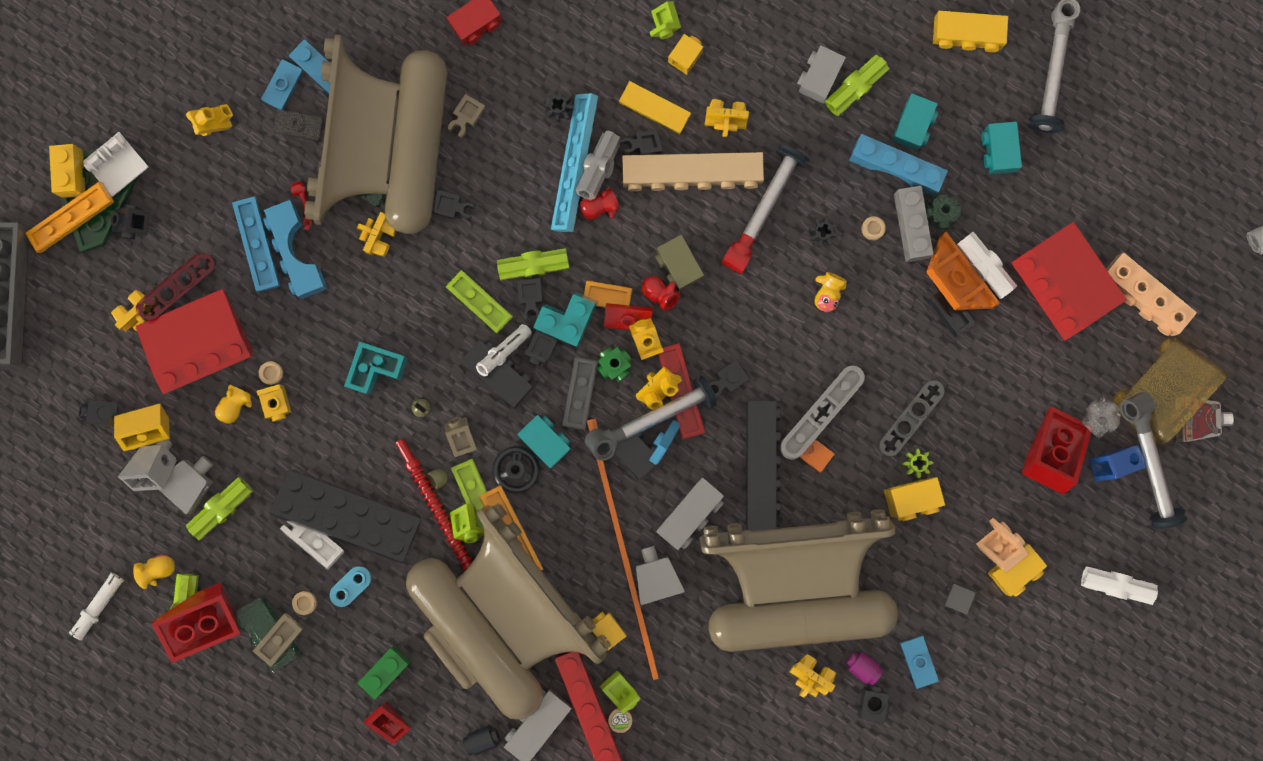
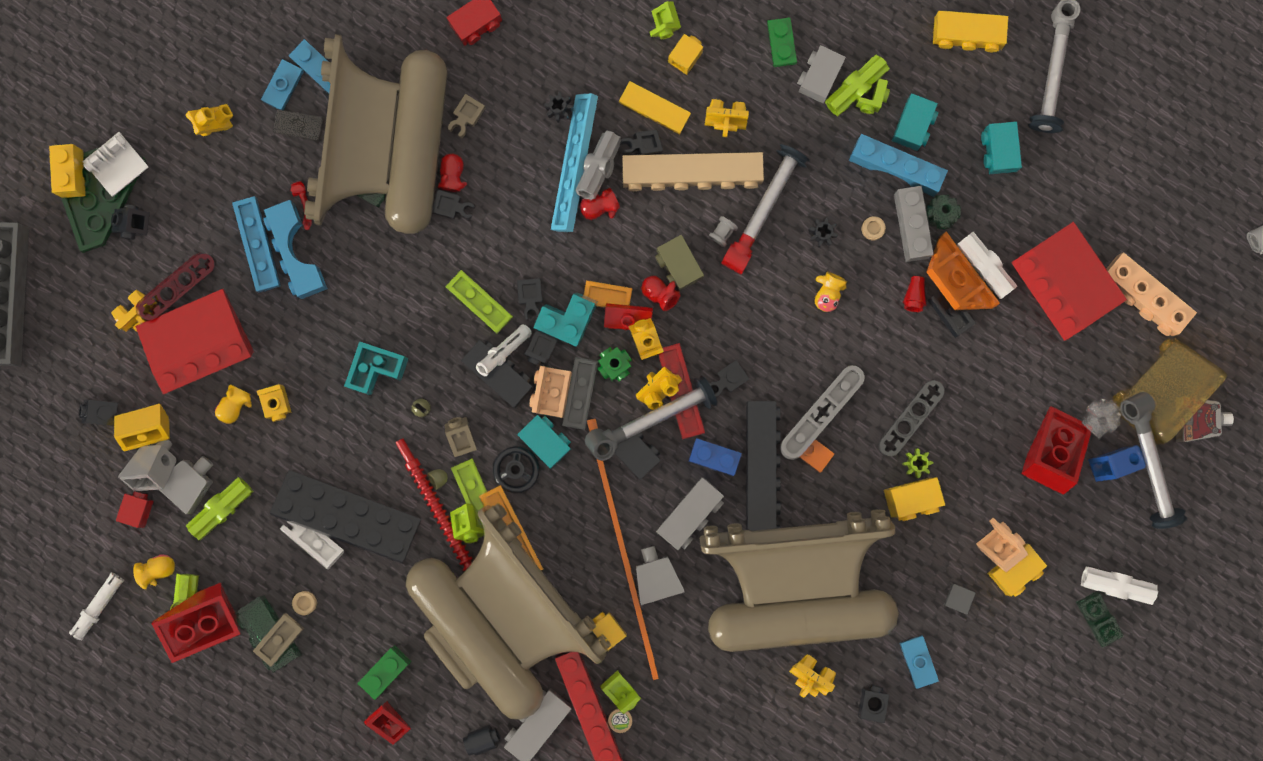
(69, 217): light orange tile -> none
(135, 509): none -> red brick
(271, 373): tan tile -> none
(350, 586): medium azure plate -> none
(373, 244): yellow hips -> none
(451, 171): none -> red animal
(532, 264): lime piece -> none
(550, 391): none -> light nougat bracket
(663, 442): dark azure plate -> none
(714, 457): none -> blue brick
(723, 231): none -> light grey bush
(782, 42): none -> green plate
(864, 667): magenta brick -> none
(880, 95): none -> lime bracket
(915, 296): none -> red cone
(1099, 619): none -> clear green slope

